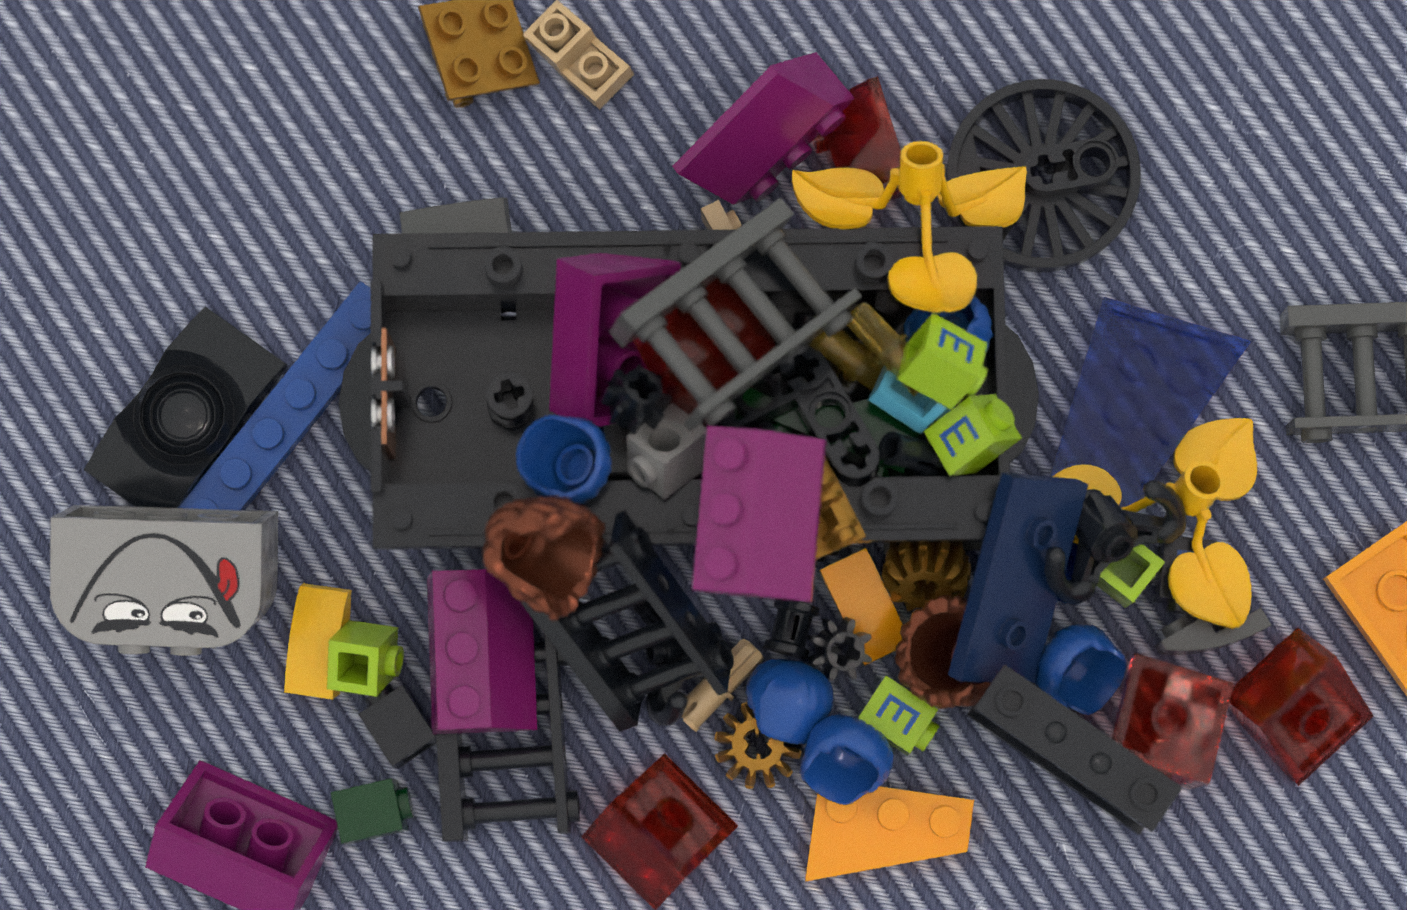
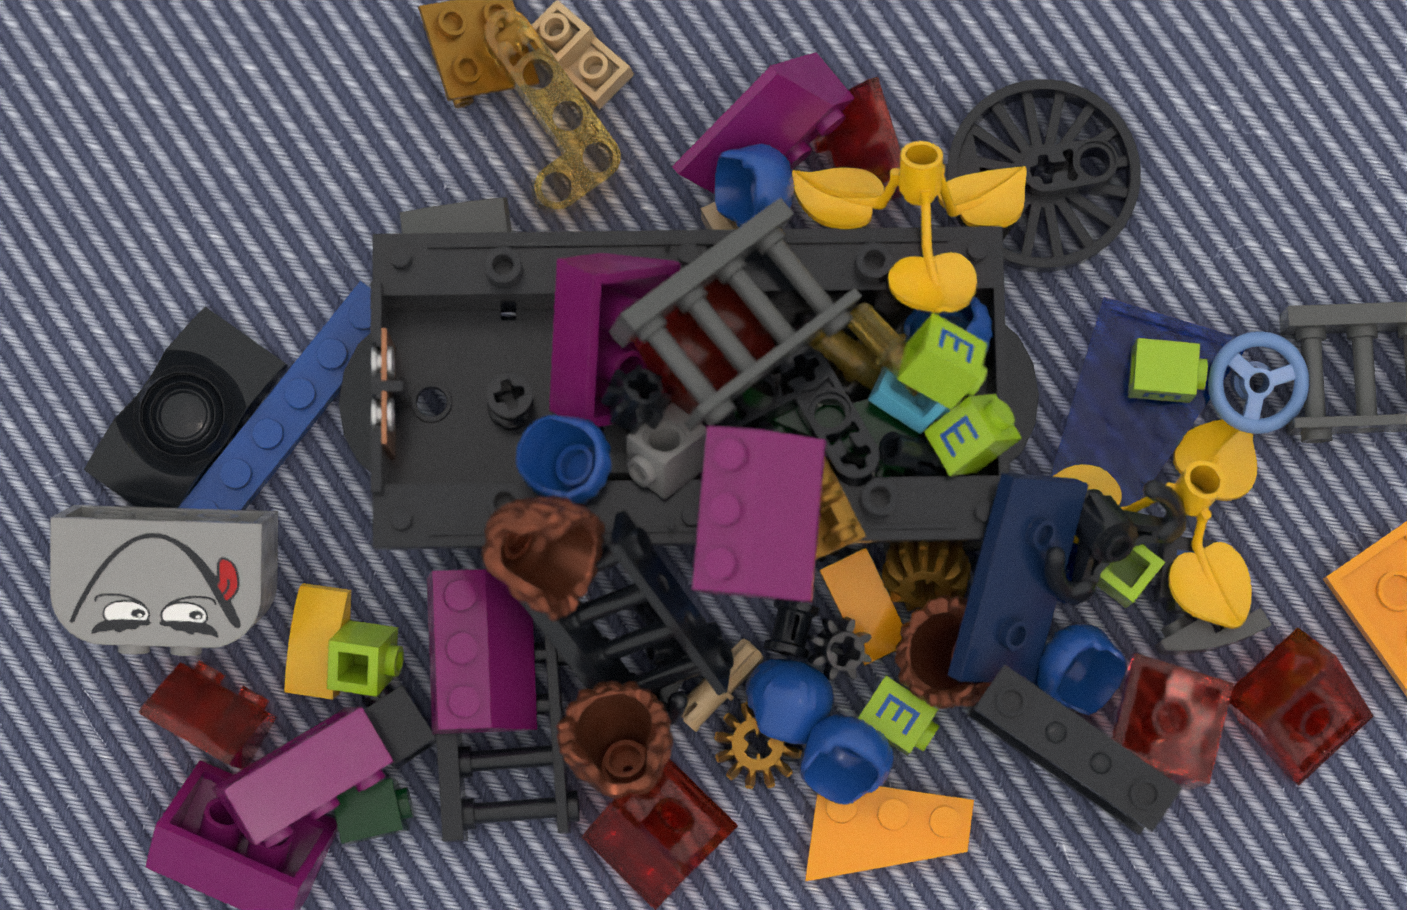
(210, 714): none -> clear red slope
(304, 776): none -> magenta slope
(542, 104): none -> clear yellow beam
(616, 738): none -> copper hair
(751, 181): none -> blue hair
(1166, 370): none -> lime brick
(1243, 371): none -> medium blue piece

